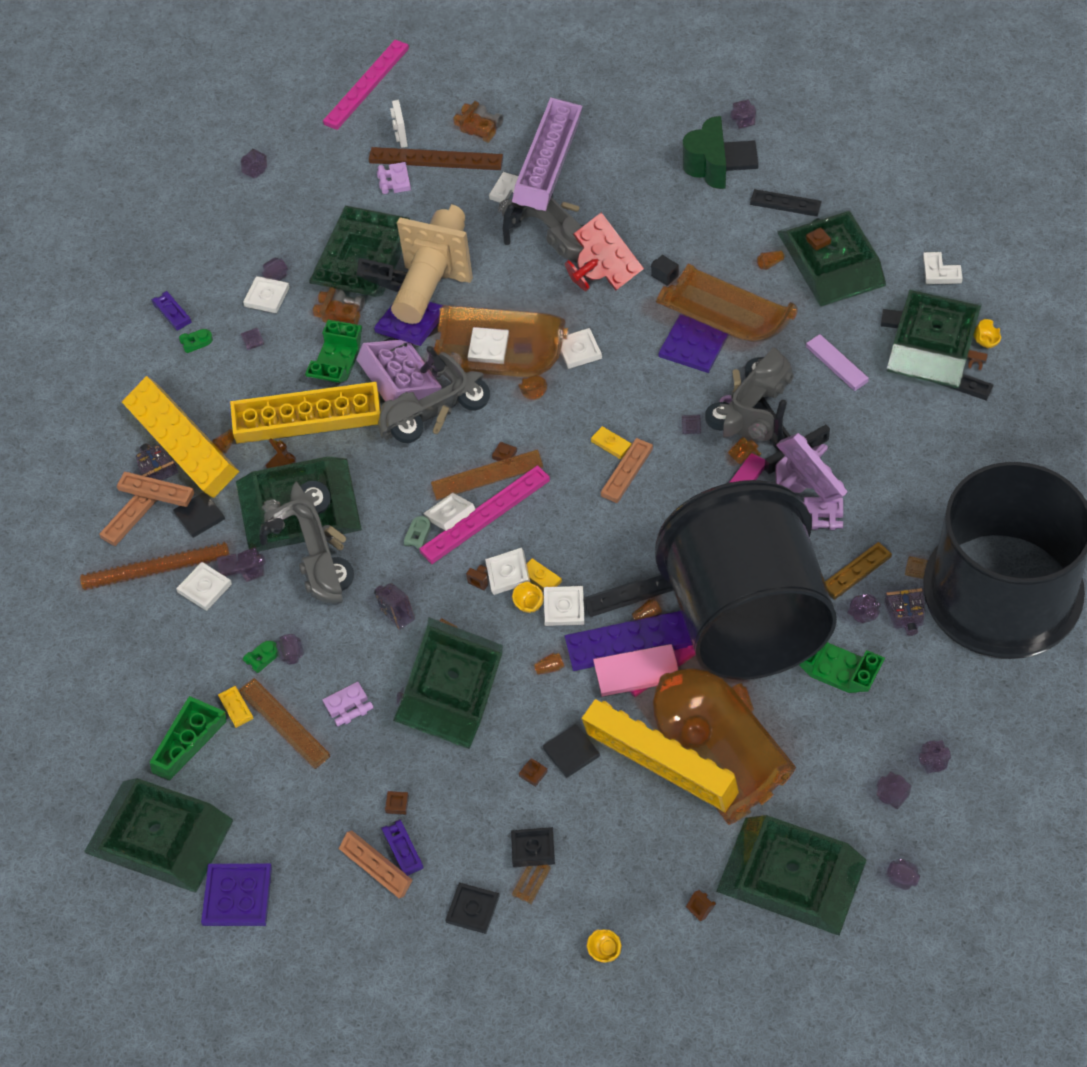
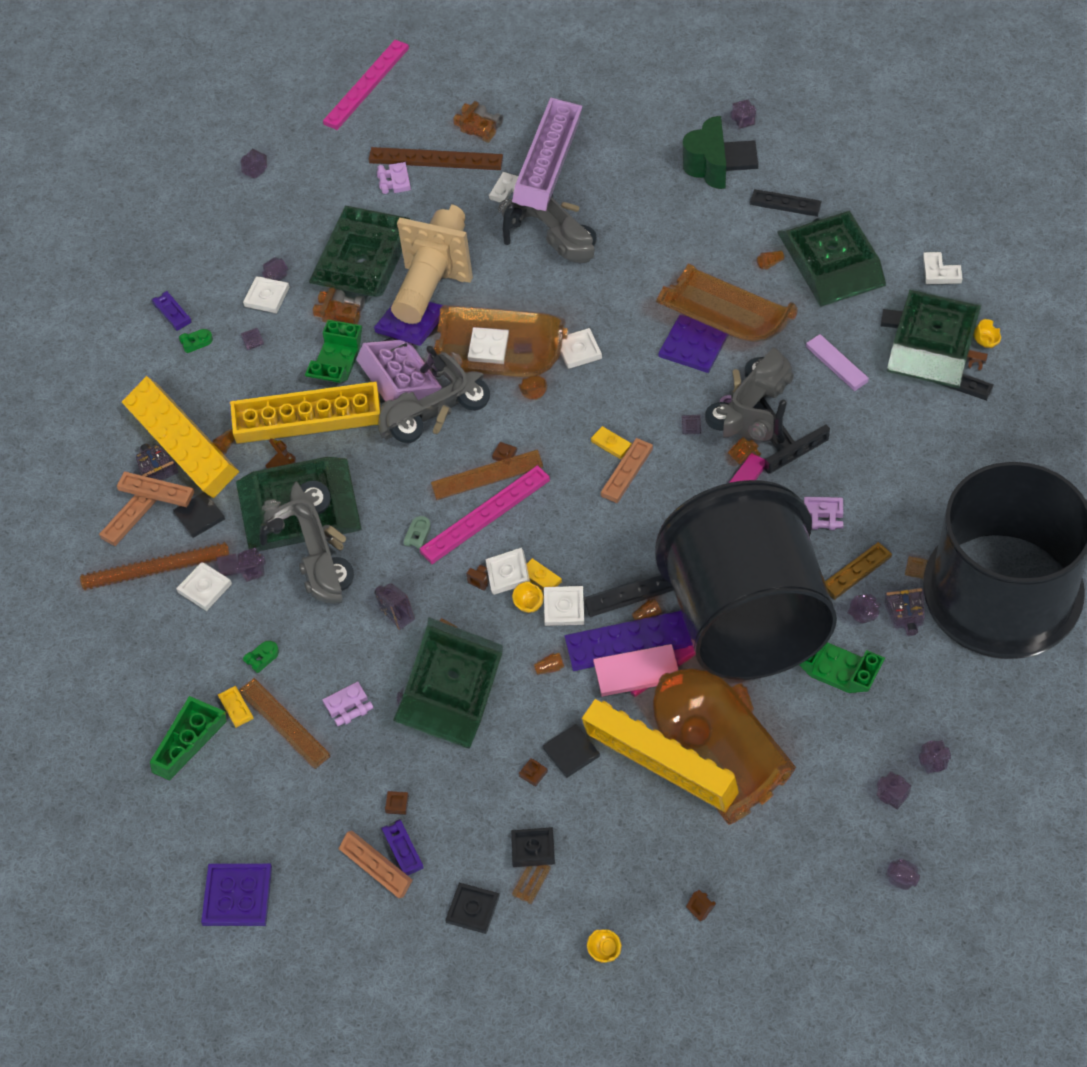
(176, 852): clear green slope -> none
(289, 649): clear purple head -> none
(380, 274): black slope -> none
(398, 124): white plate -> none
(449, 511): white plate -> none
(603, 254): plate -> none
(664, 270): black brick -> none
(804, 469): lavender plate -> none
(813, 894): clear green slope -> none
(818, 239): reddish brown plate -> none

